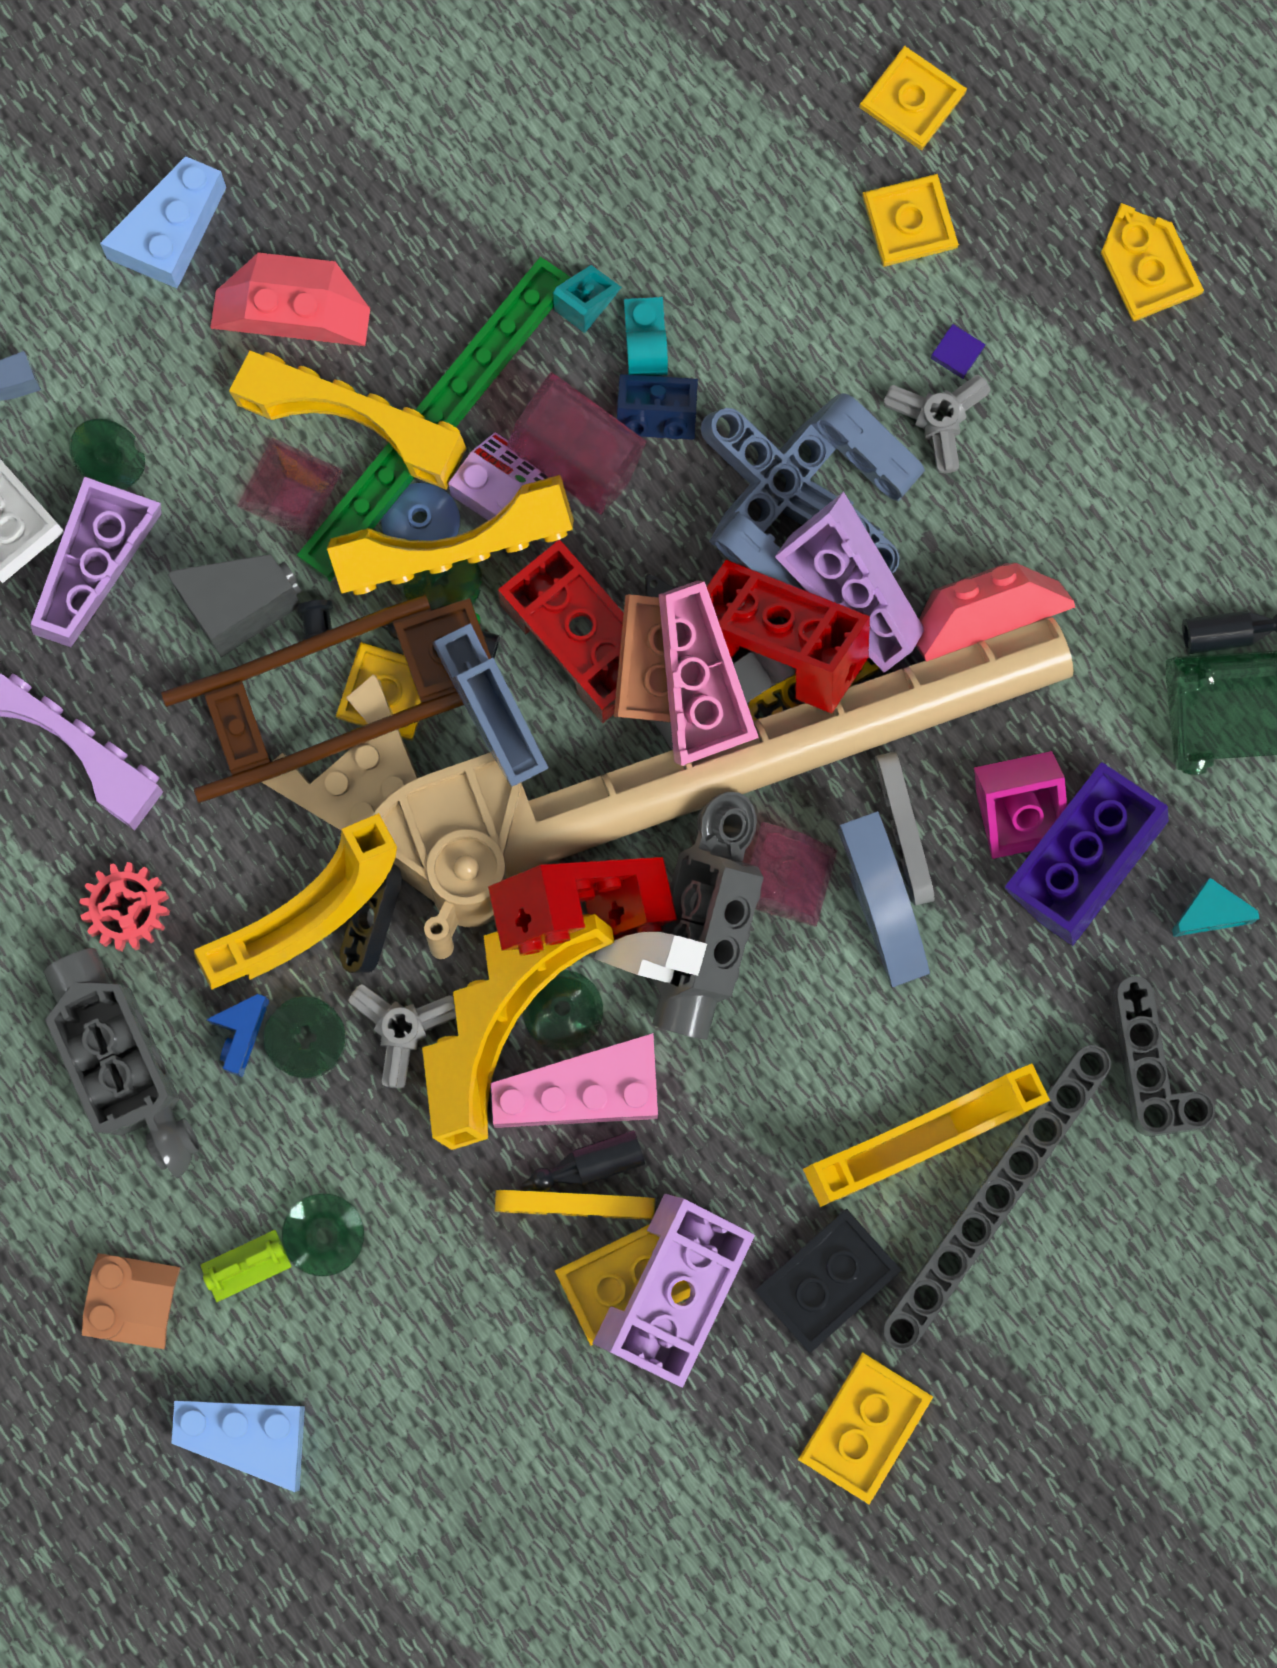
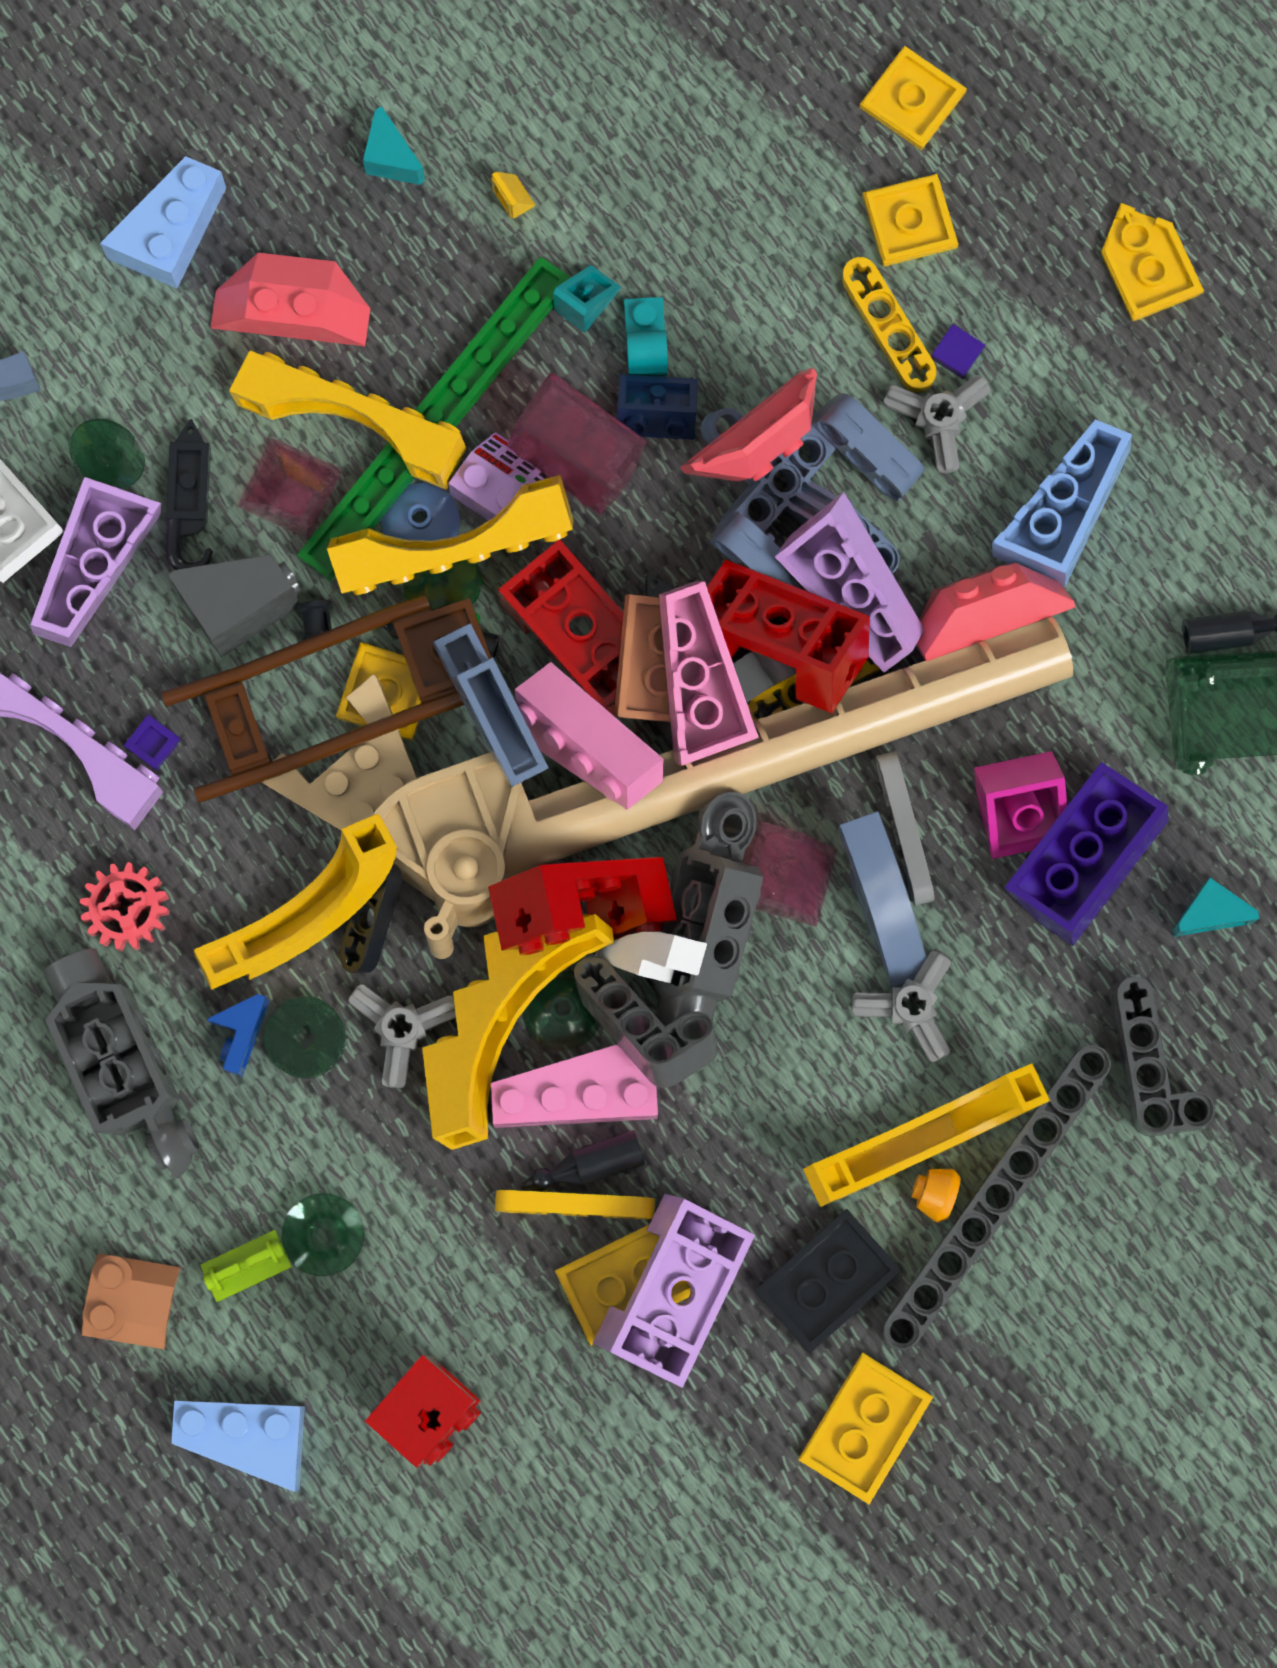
(152, 742): none -> dark purple tile
(187, 494): none -> black plate
(389, 154): none -> teal slope
(404, 1414): none -> red plate
(511, 194): none -> yellow slope
(587, 737): none -> bright pink wedge
(683, 1044): none -> dark grey beam
(761, 434): none -> coral wedge
(893, 323): none -> yellow beam
(923, 990): none -> light grey bush
(936, 1193): none -> light orange cone
(1075, 497): none -> light blue wedge

